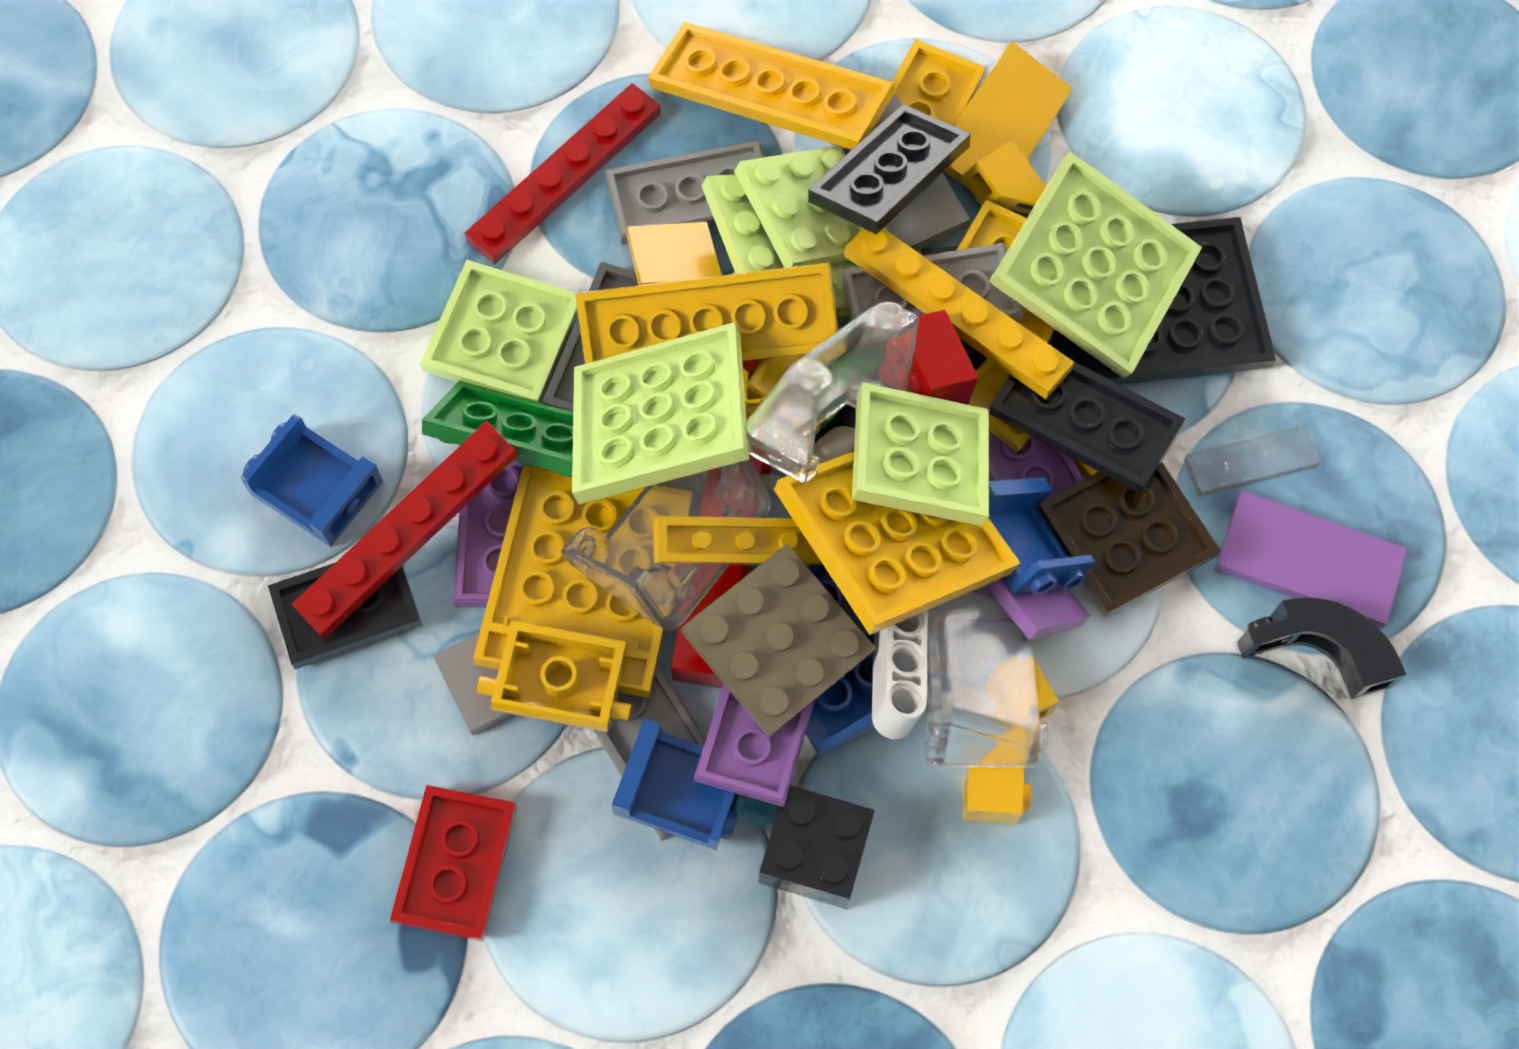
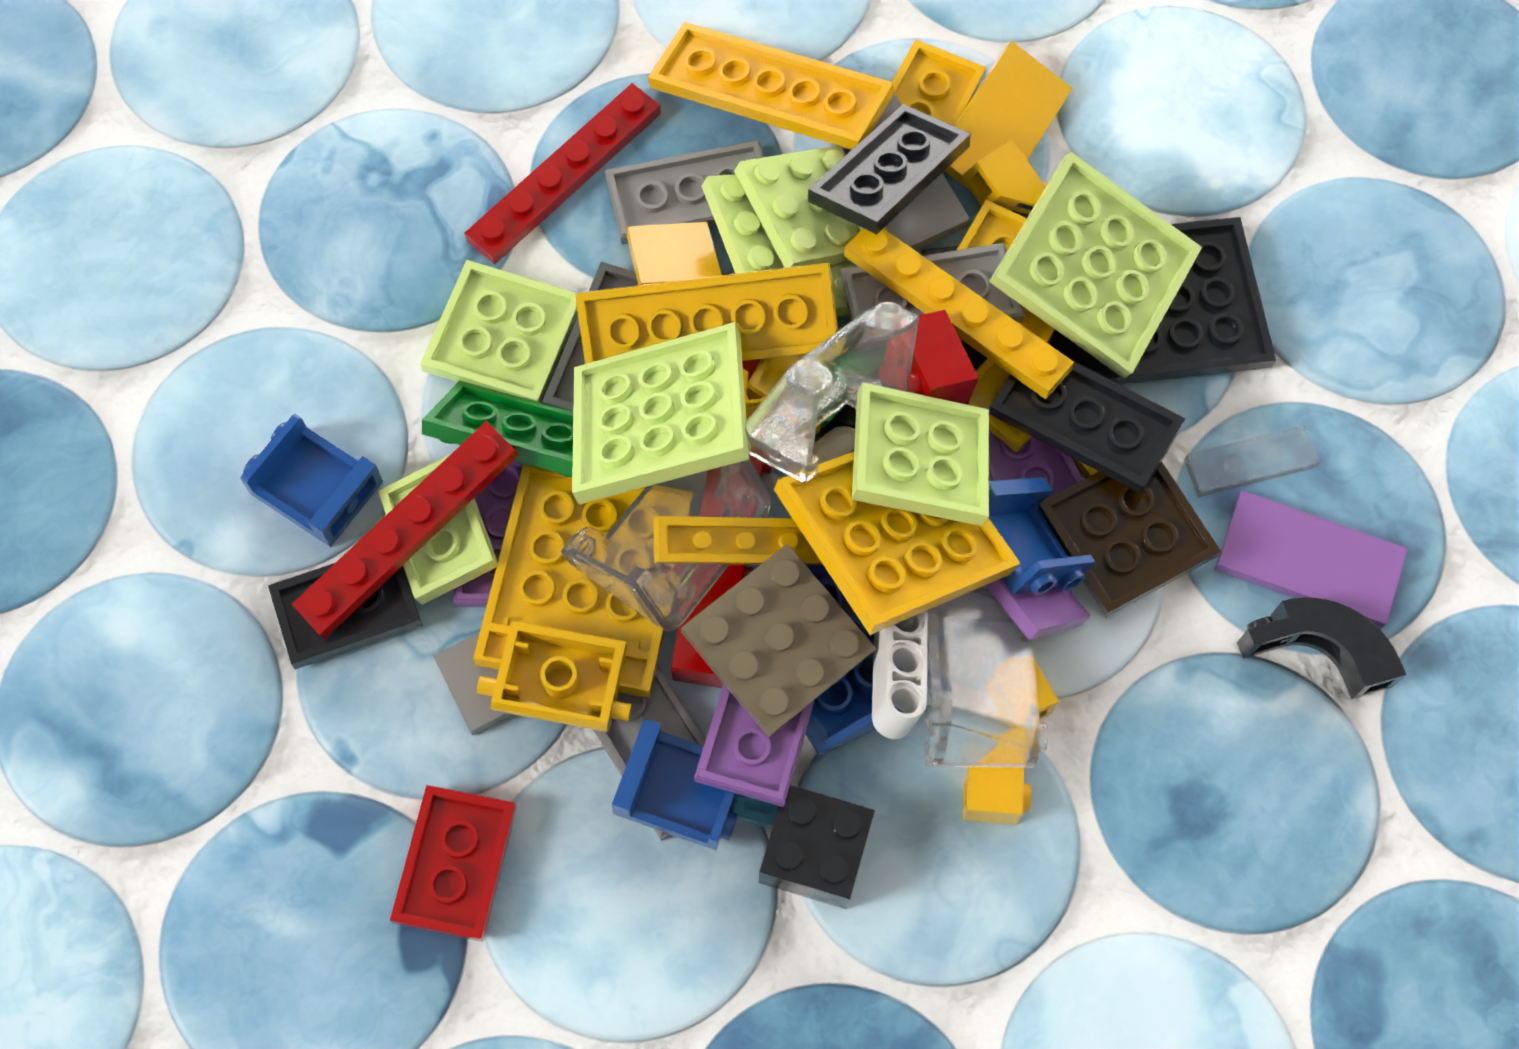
(452, 555): none -> yellowish green plate

